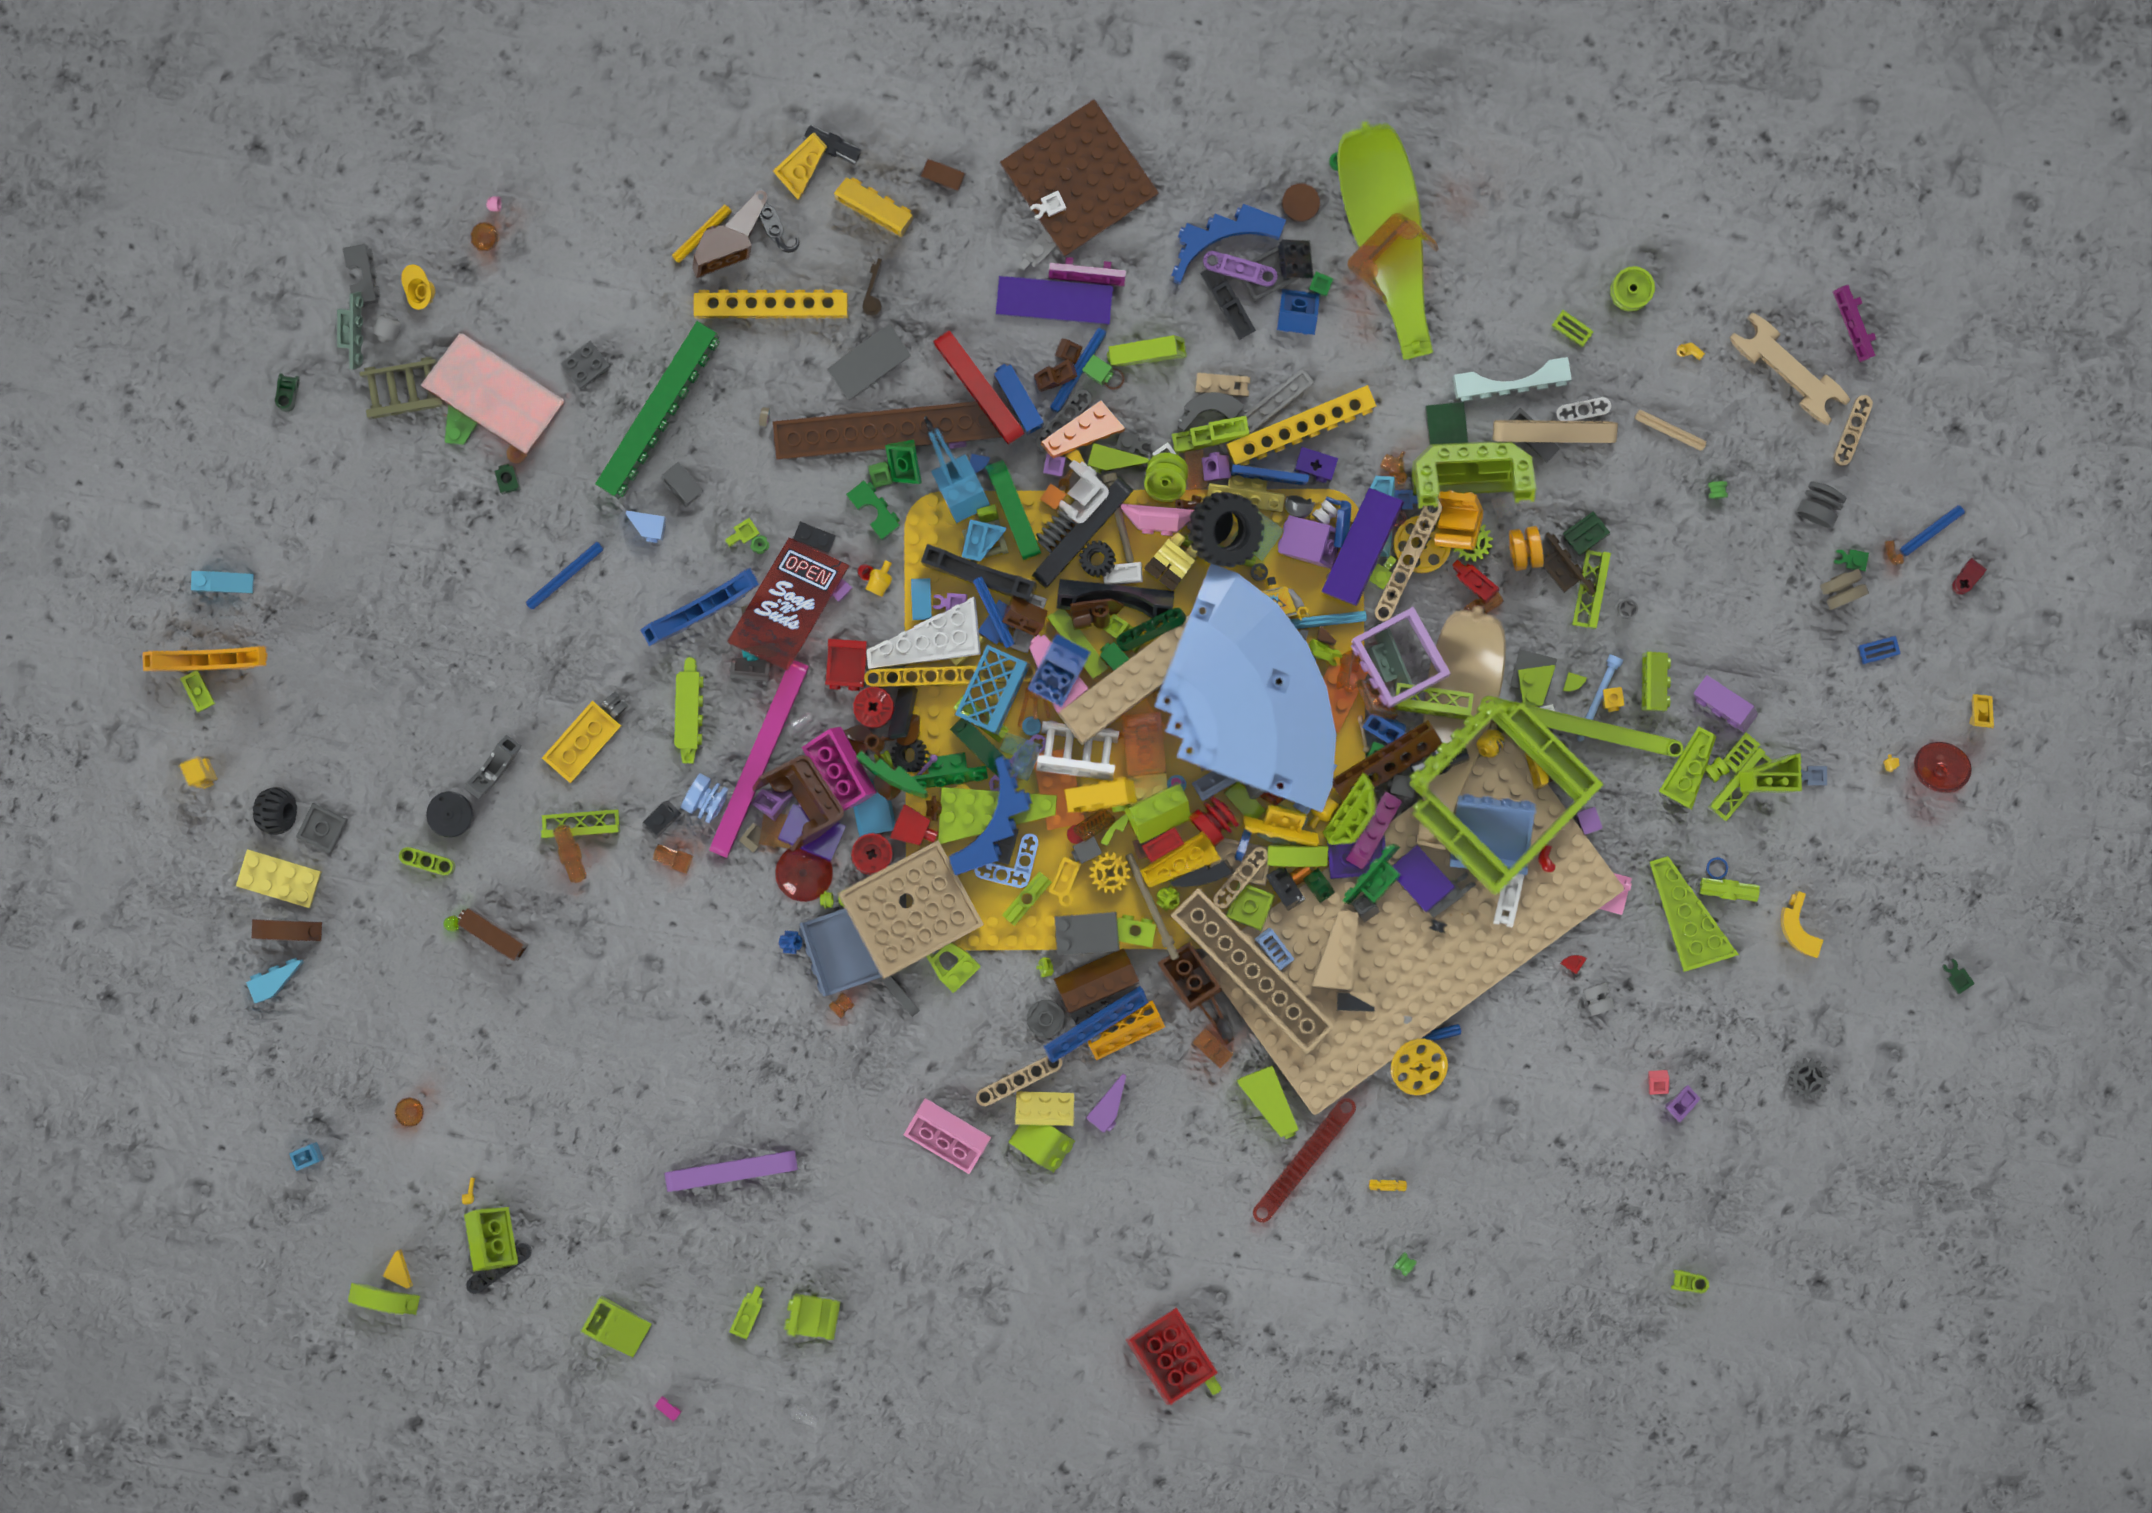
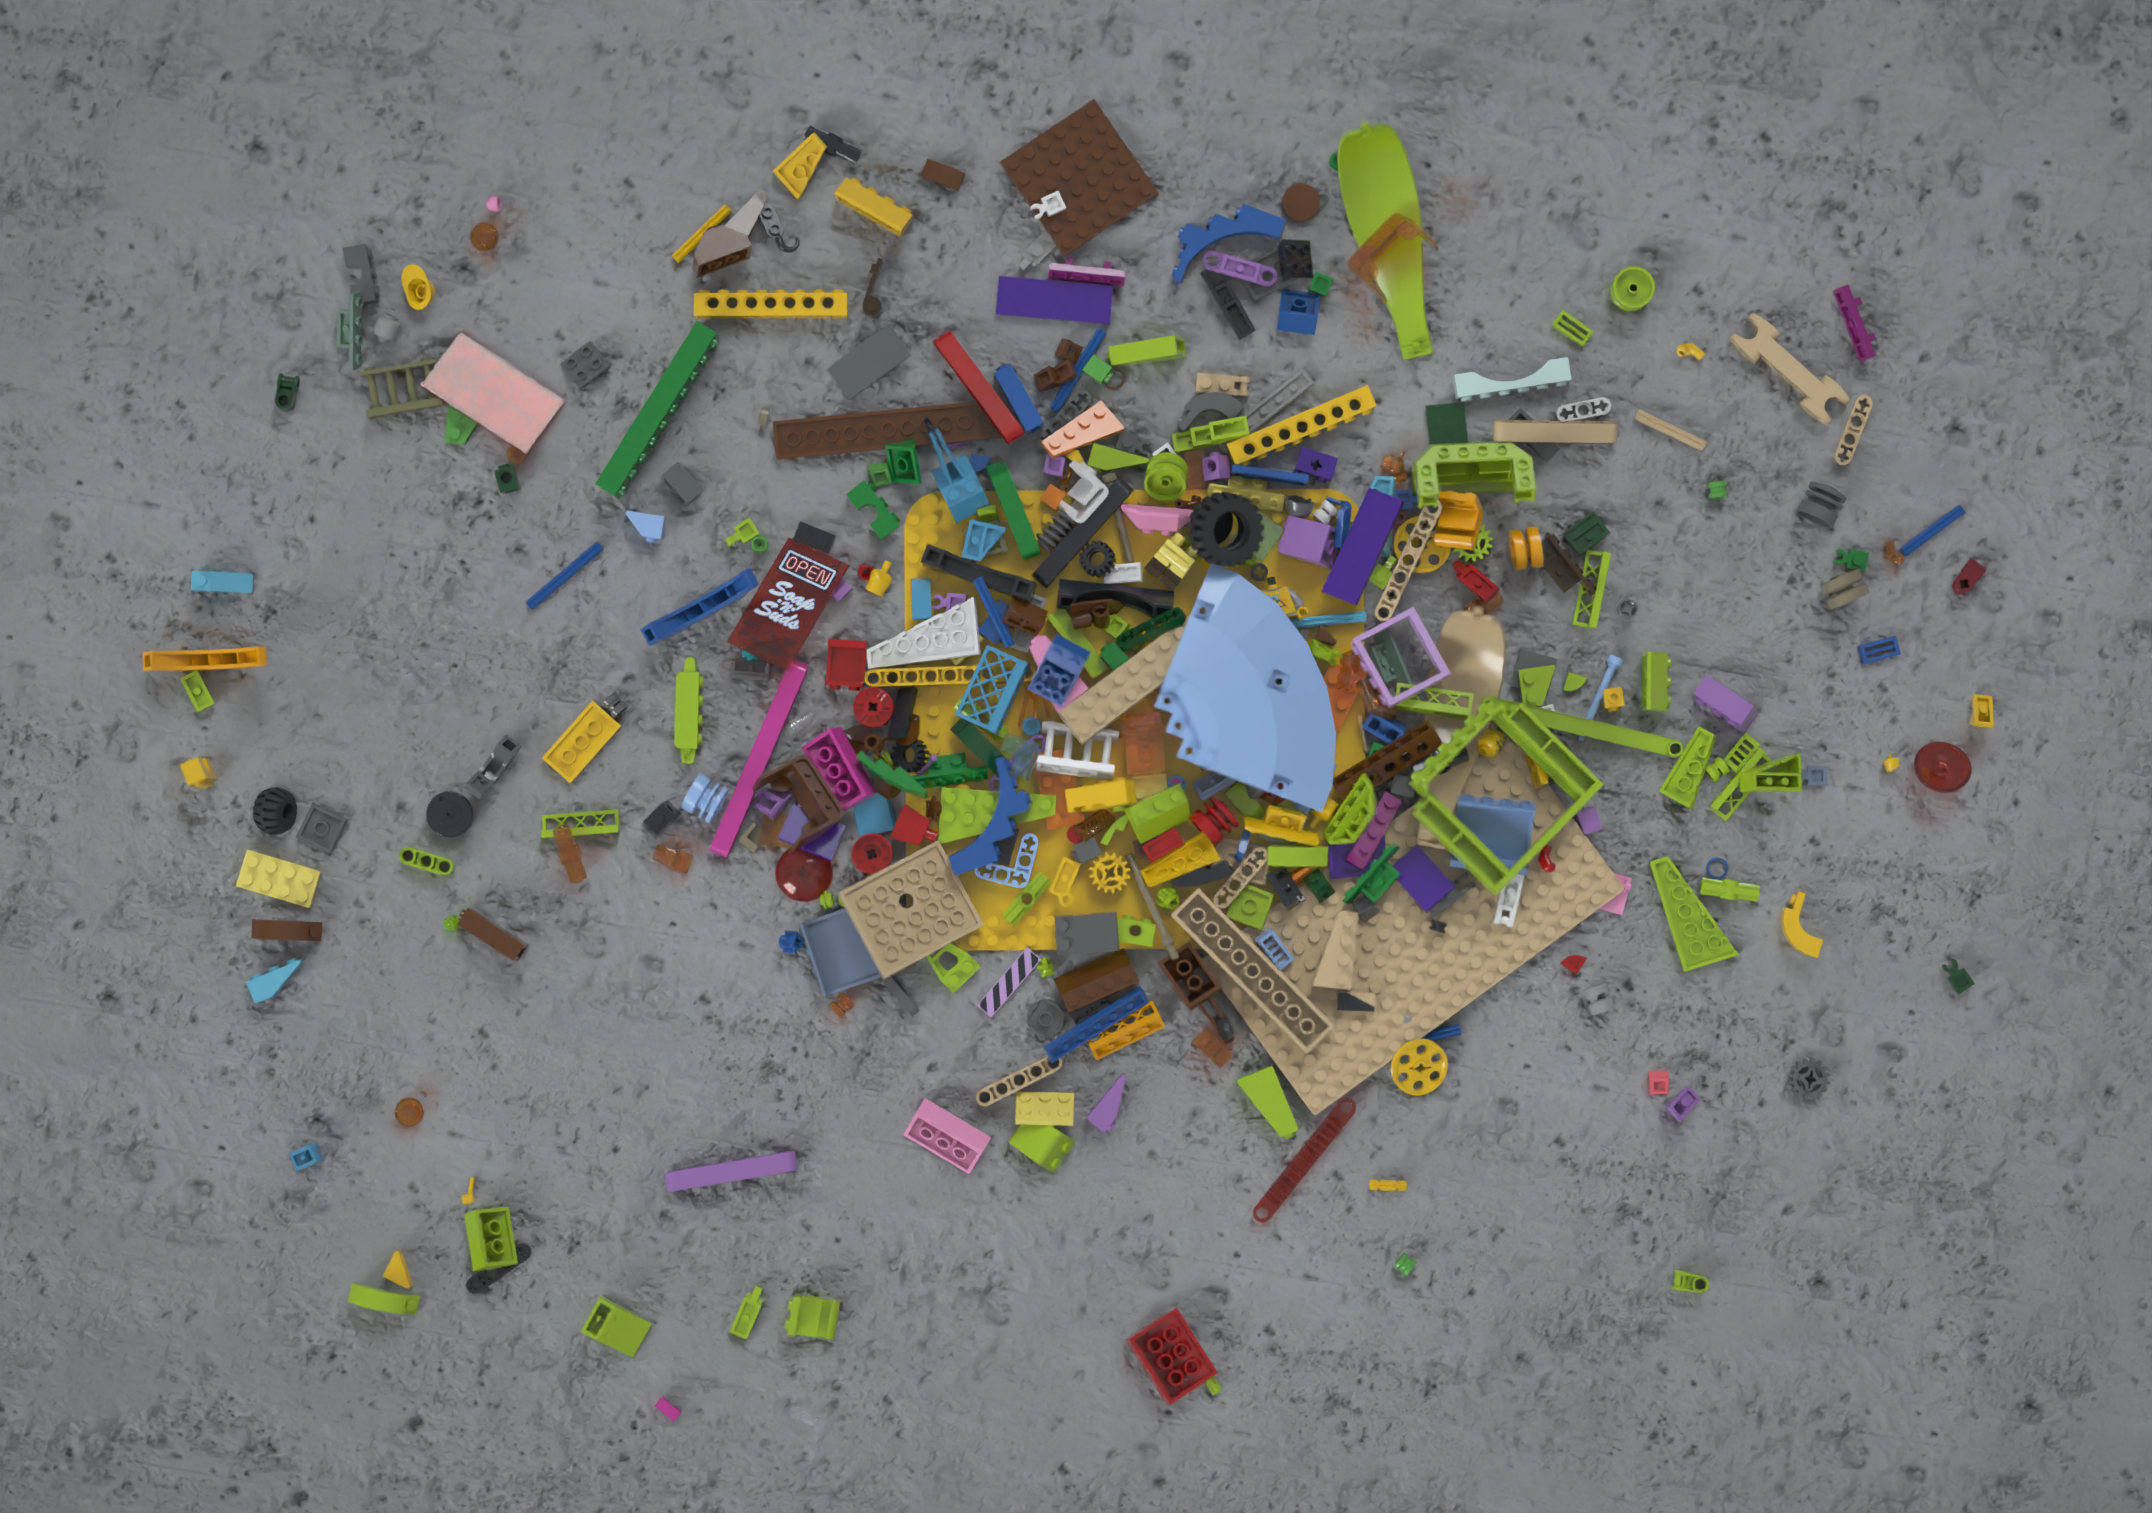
(1009, 982): none -> tile

